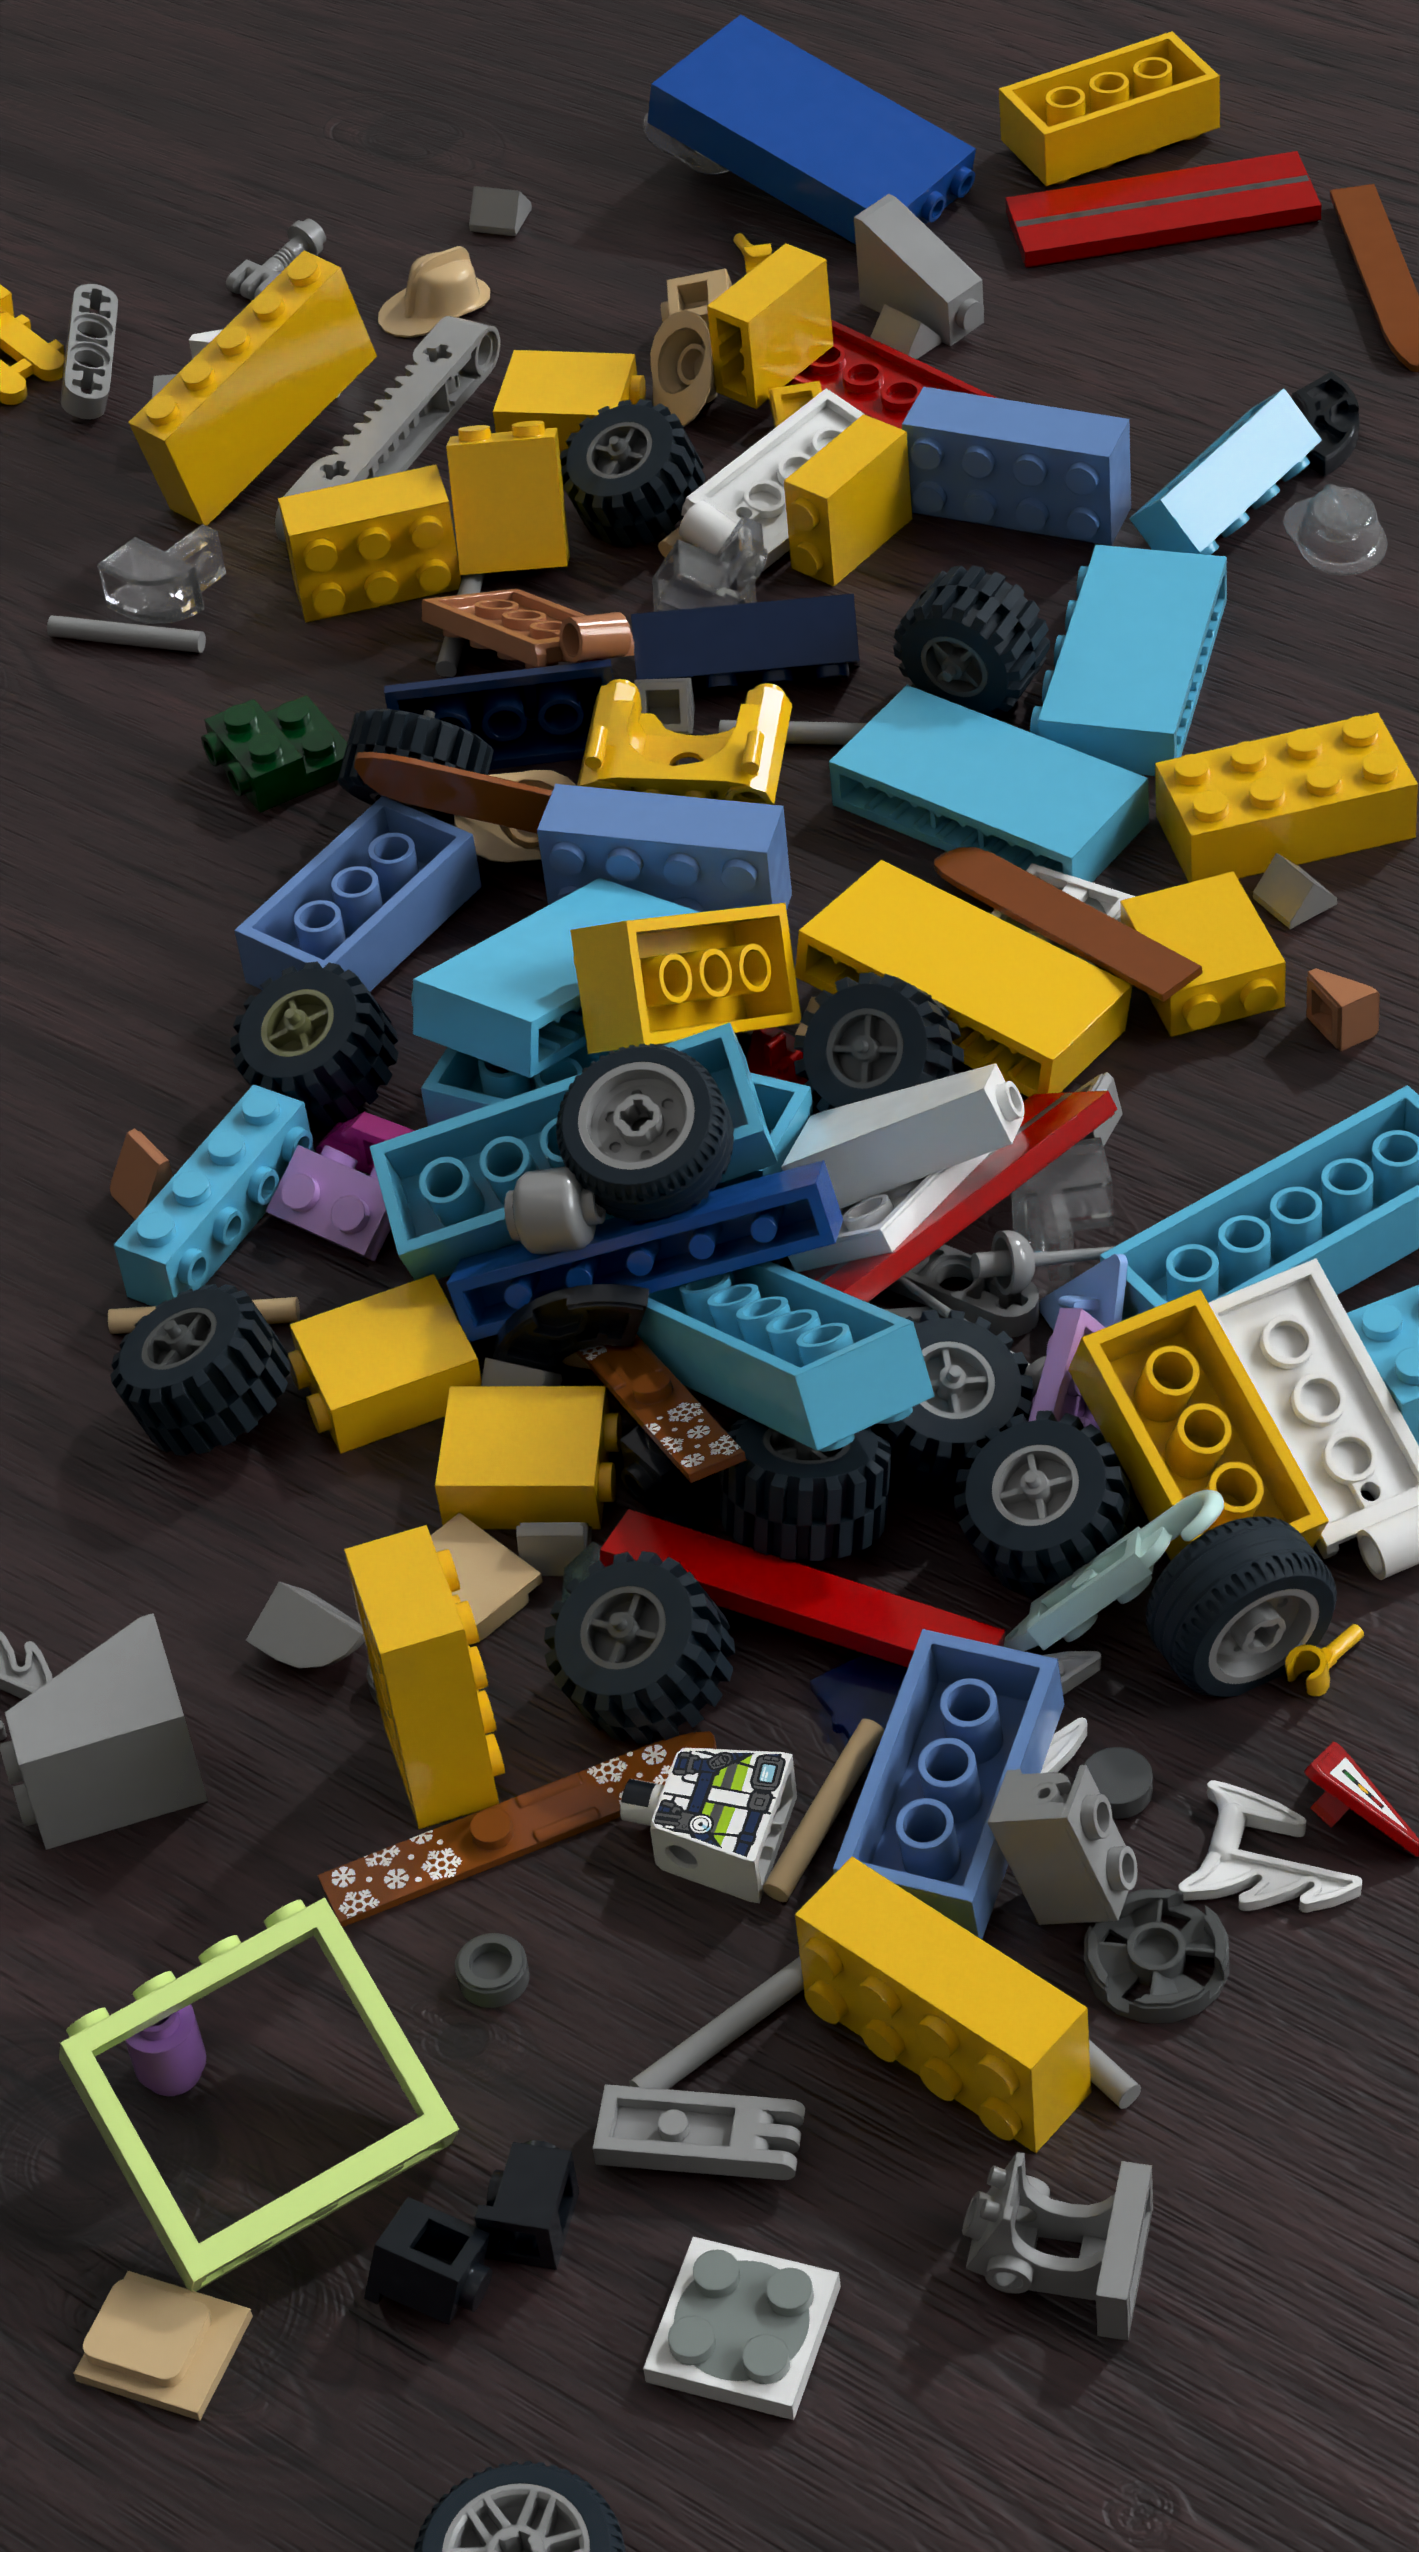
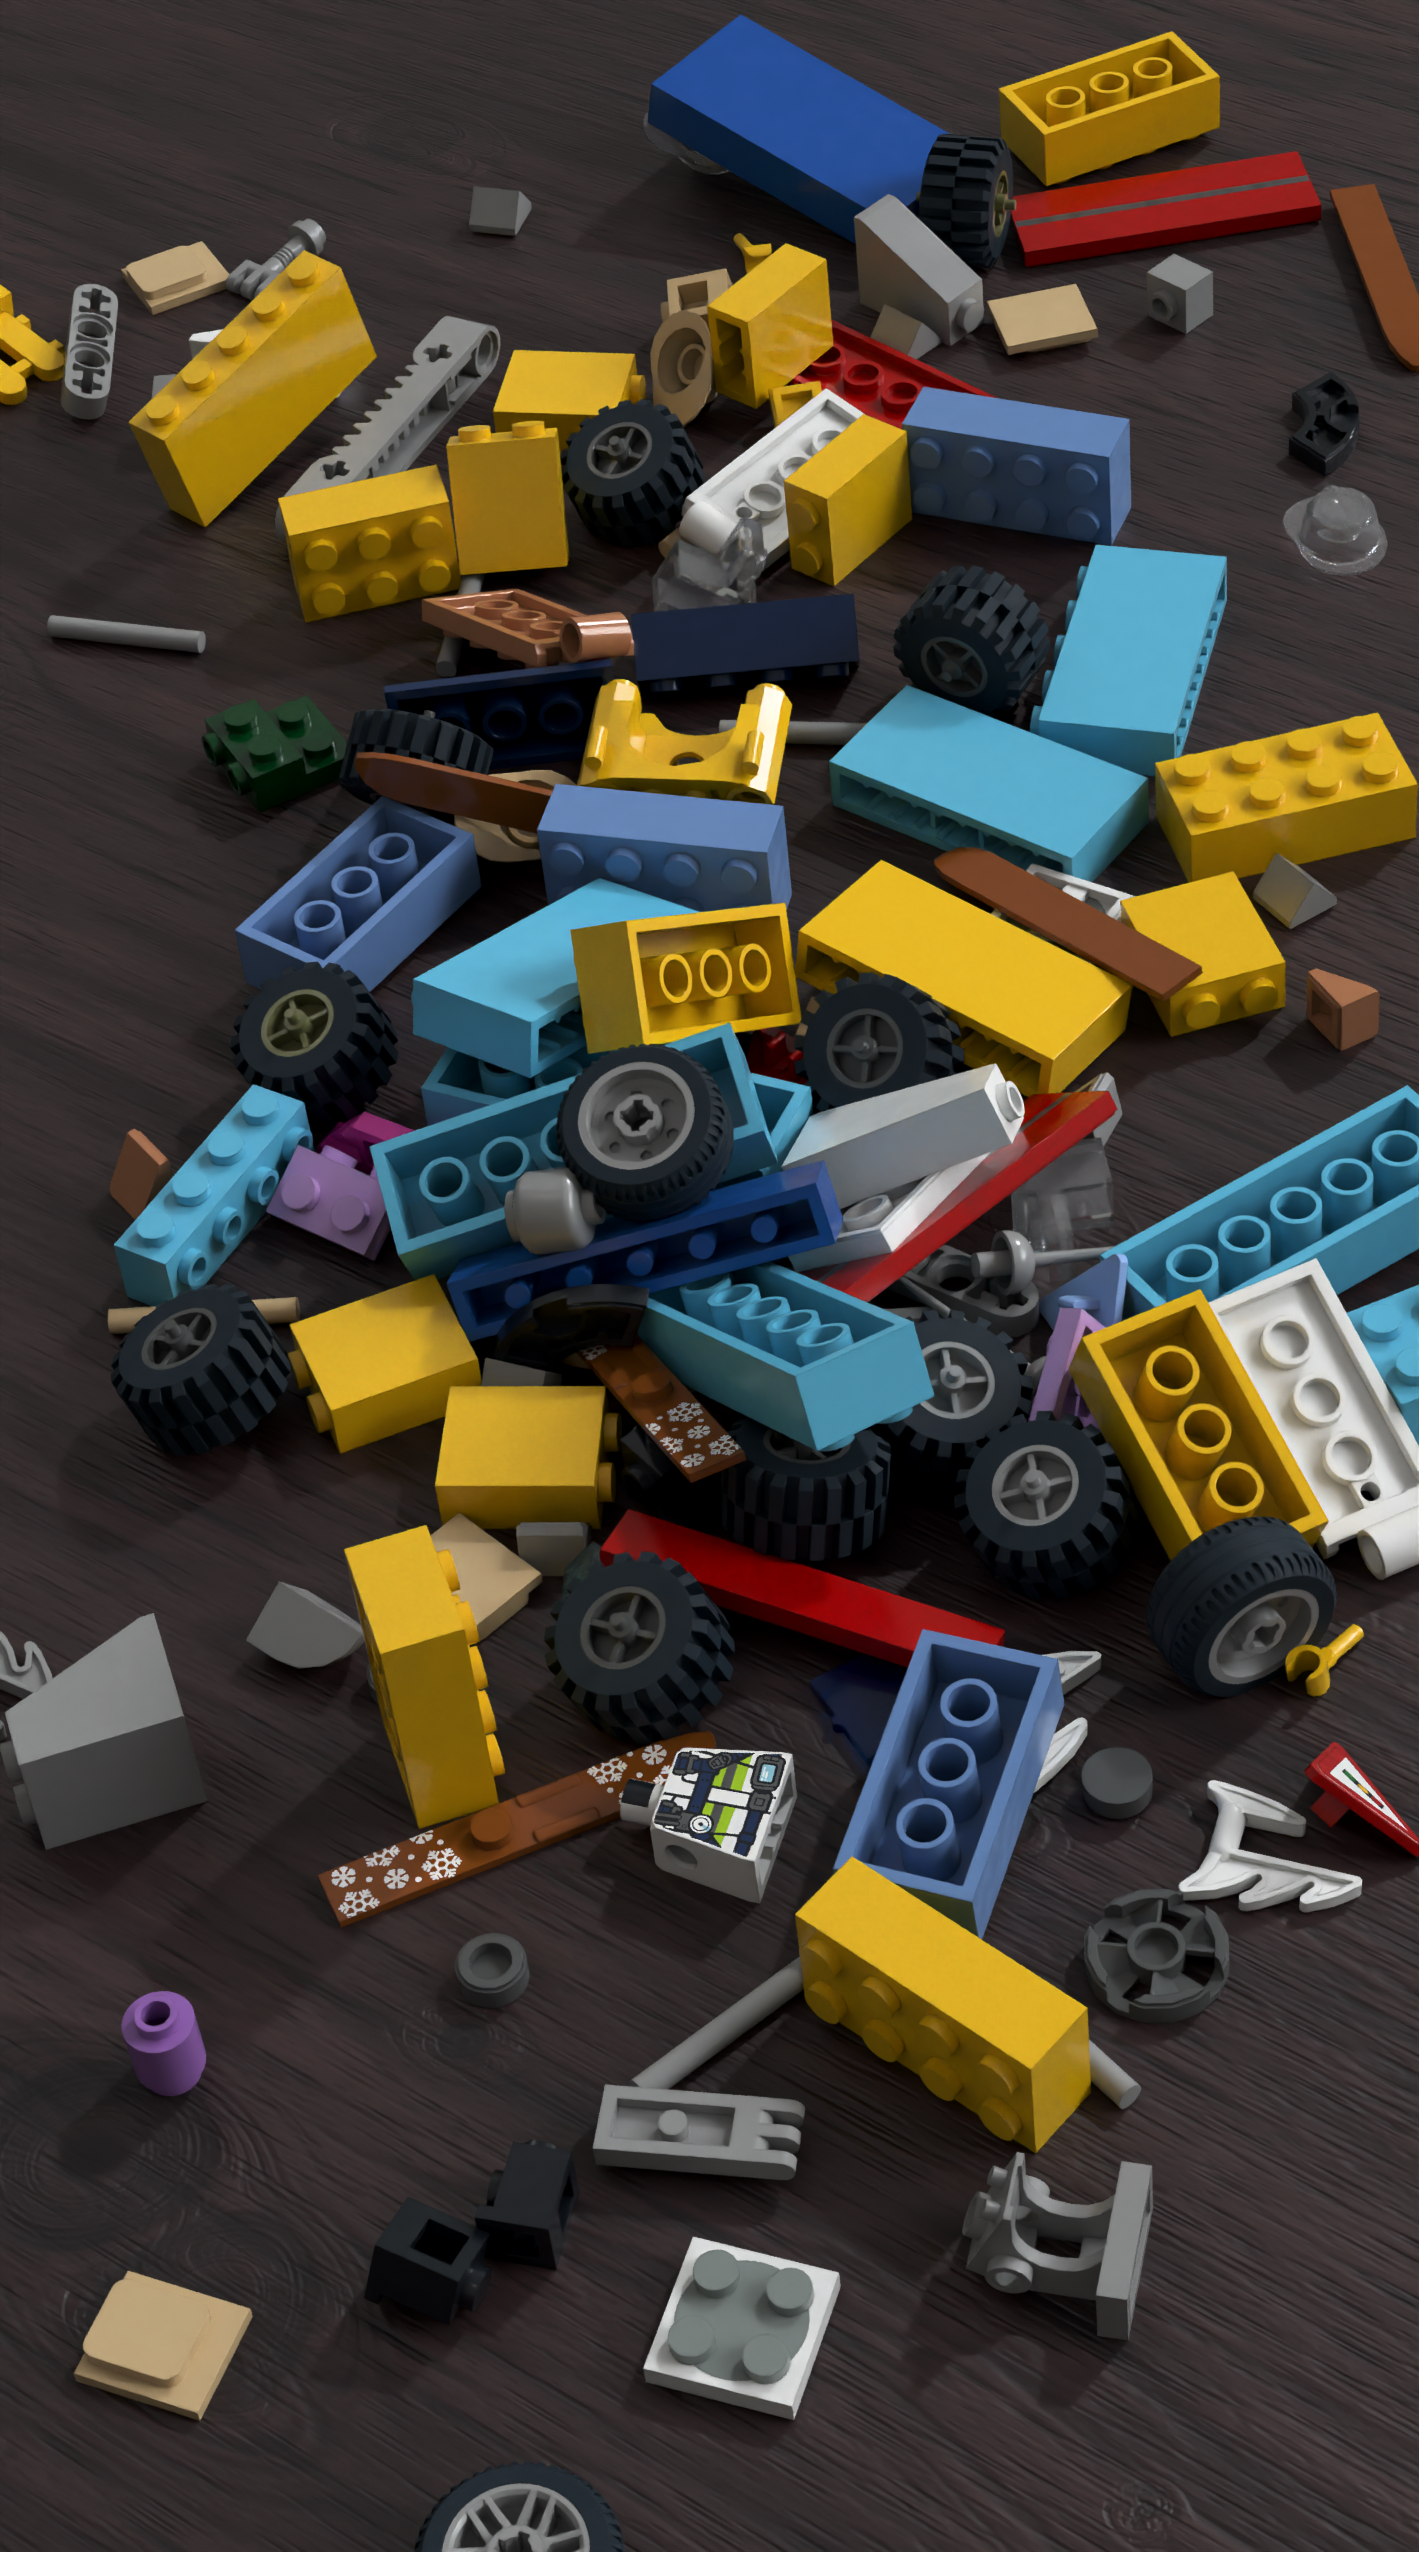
(162, 584): clear brick -> none
(176, 277): none -> tan piece
(315, 2199): yellowish green window -> none
(436, 288): tan piece -> none
(670, 701): light grey slope -> none
(823, 1810): tan bar -> none
(968, 196): none -> black wheel
(1042, 320): none -> tan piece
(1063, 1846): light grey hinge -> none
(1114, 1574): light aqua plate -> none
(1180, 293): none -> light grey plate
(1229, 478): brick -> none

